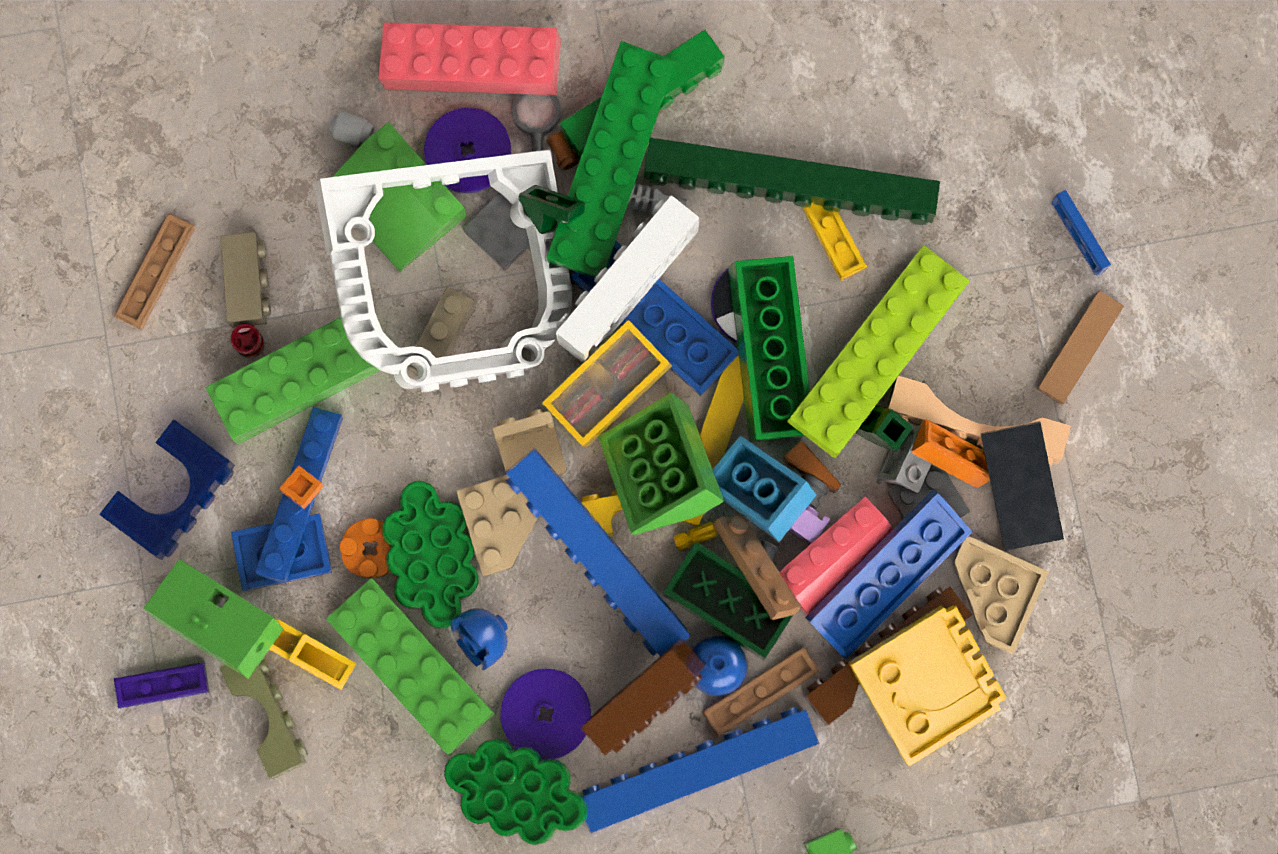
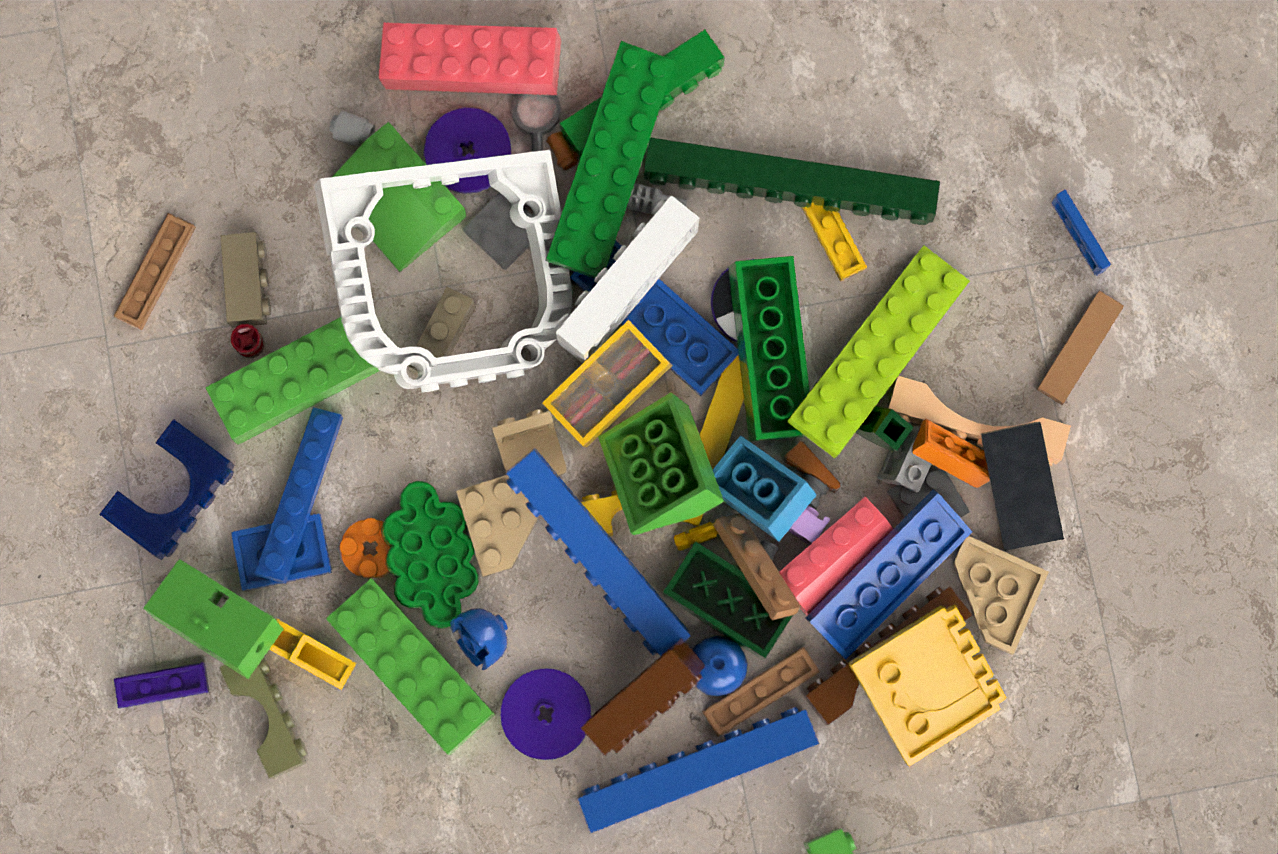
(301, 487): orange plate -> none
(516, 791): green plate -> none
(548, 207): dark green slope -> none

